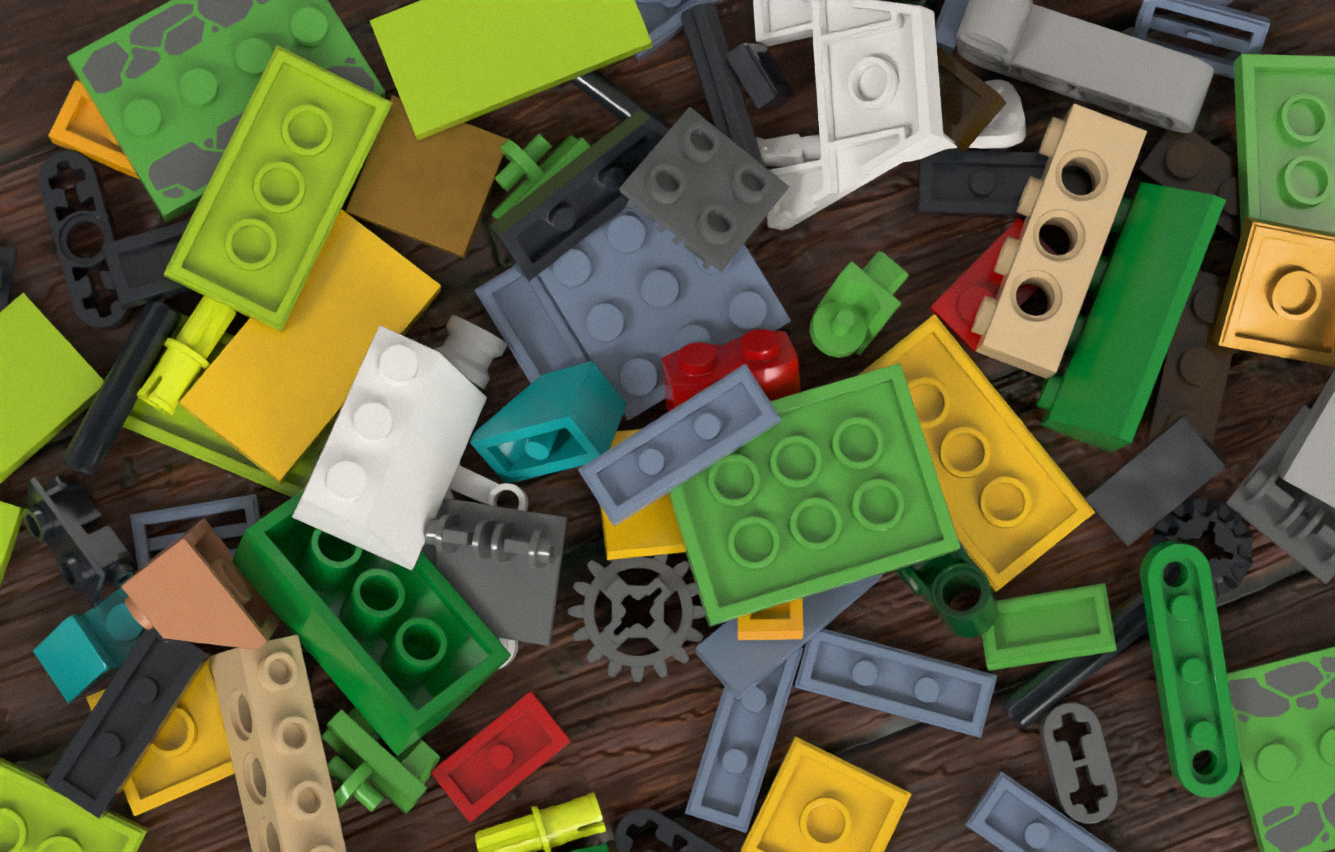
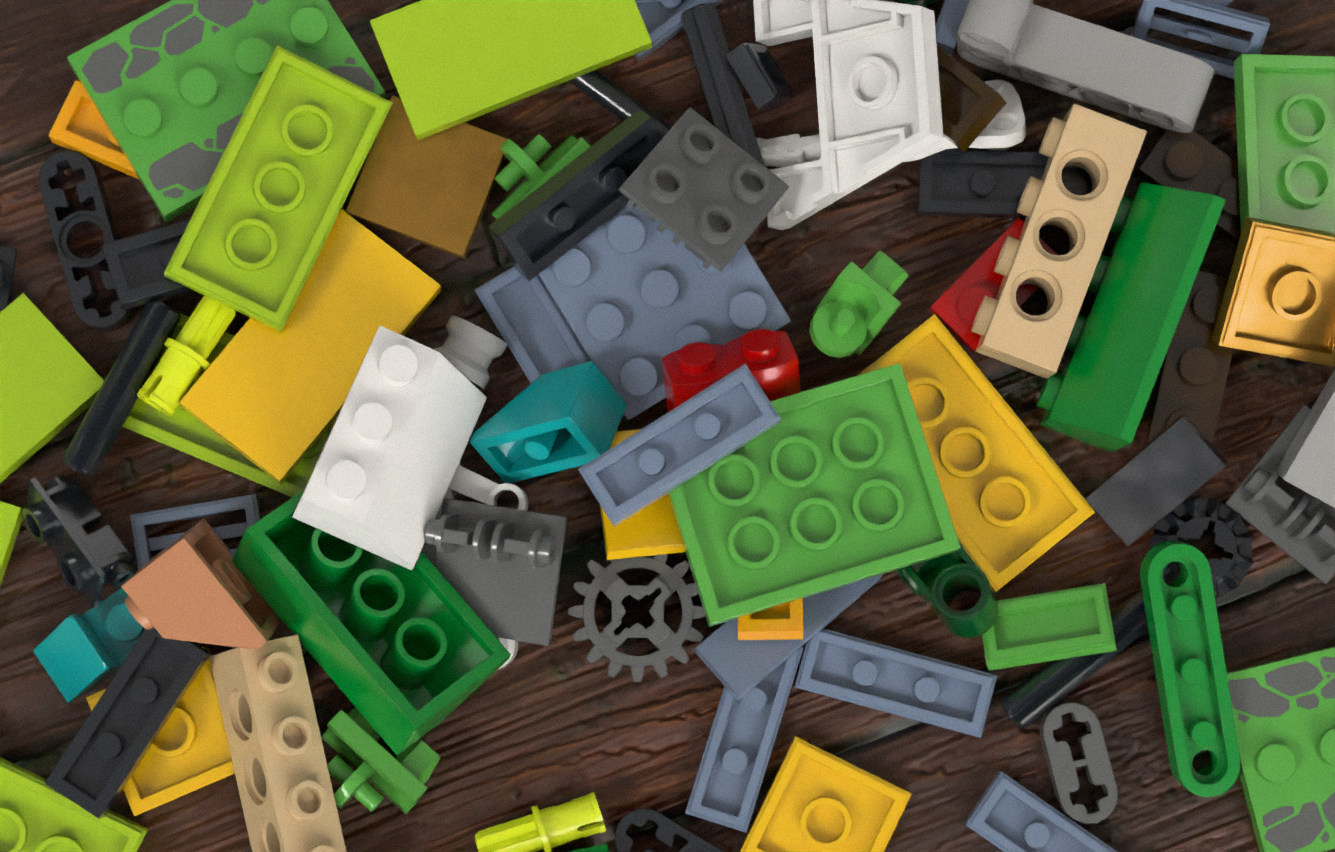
(500, 756): red plate -> none

